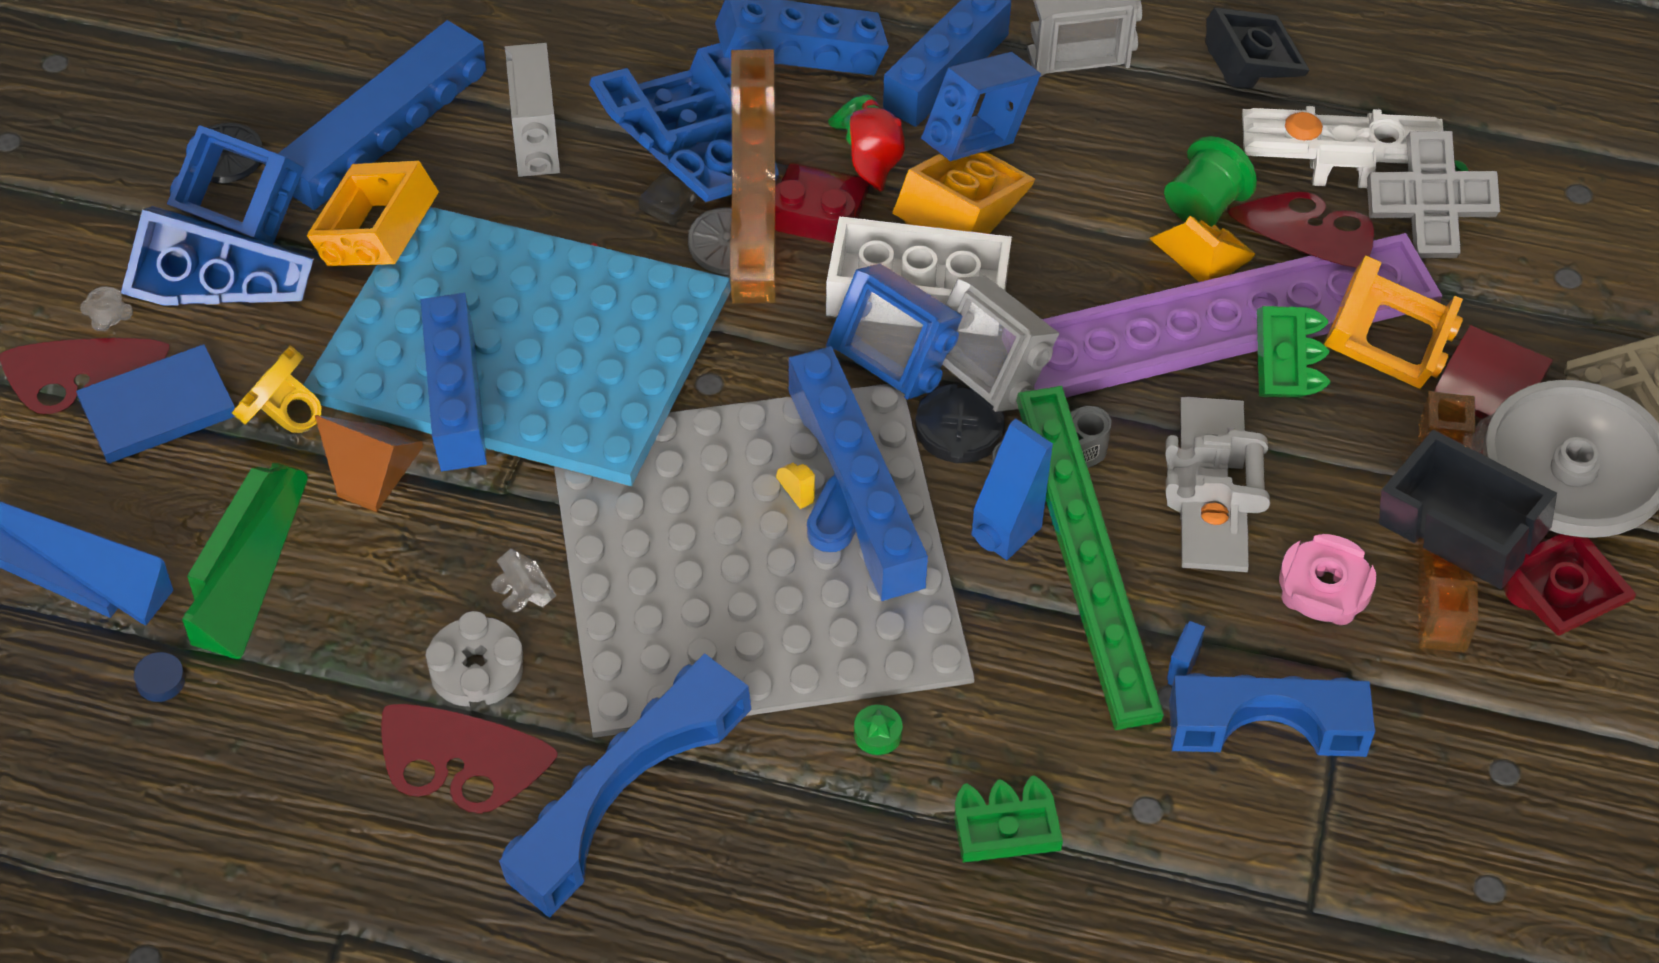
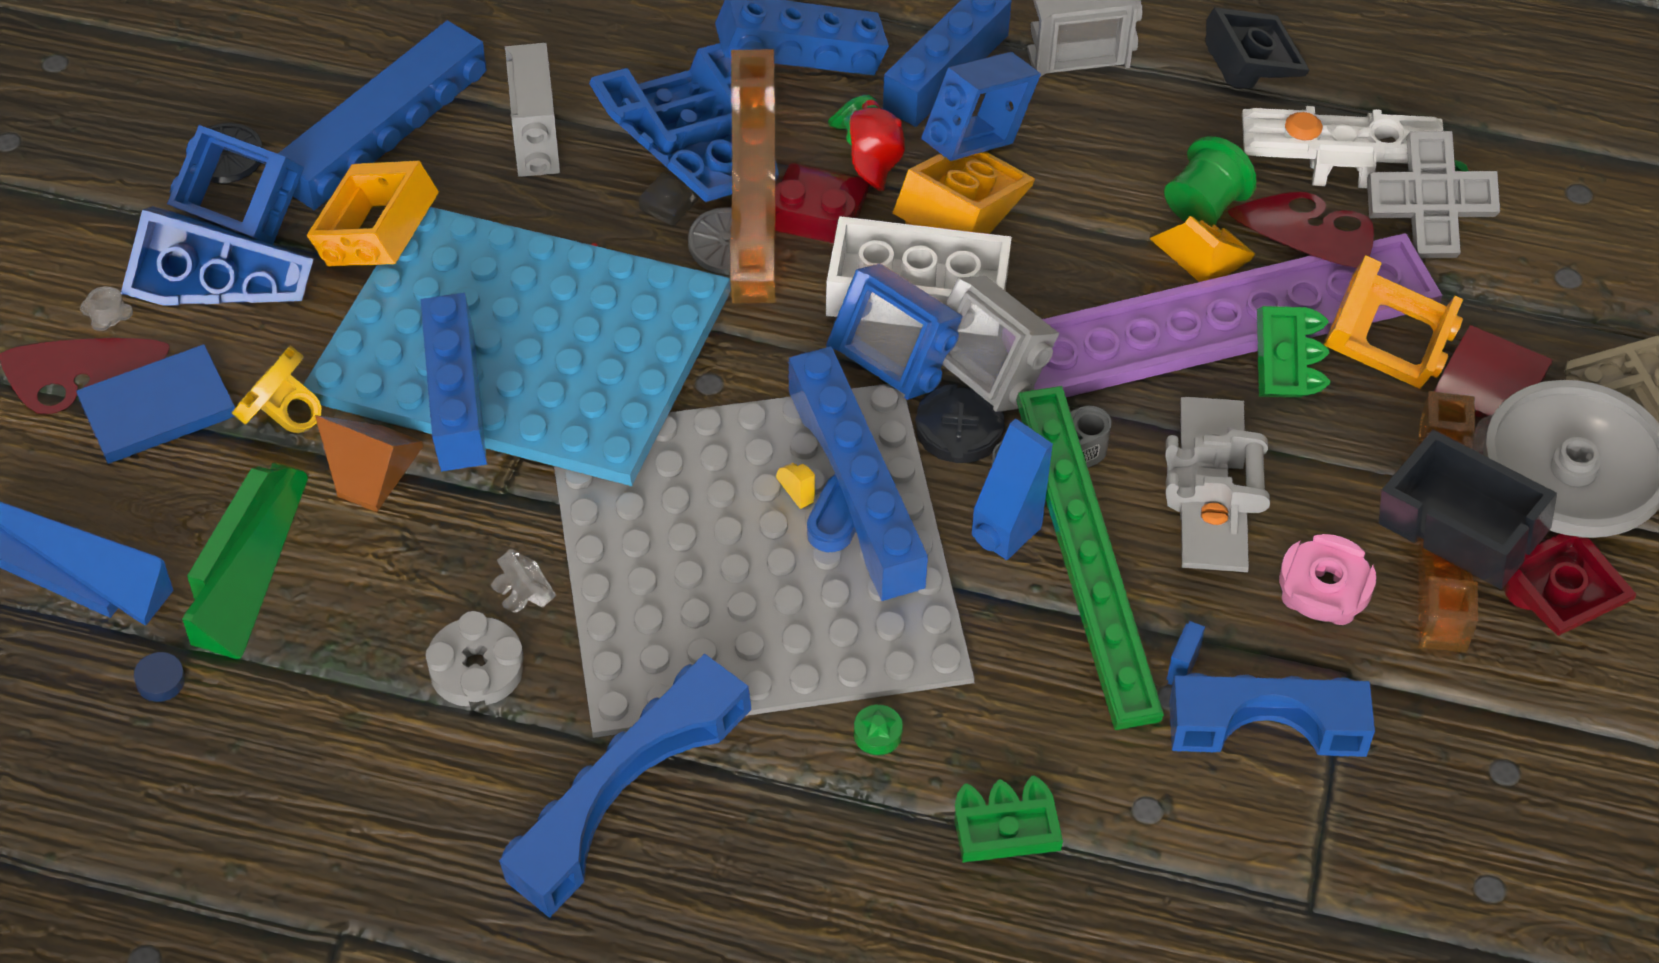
(487, 749): dark red piece -> none

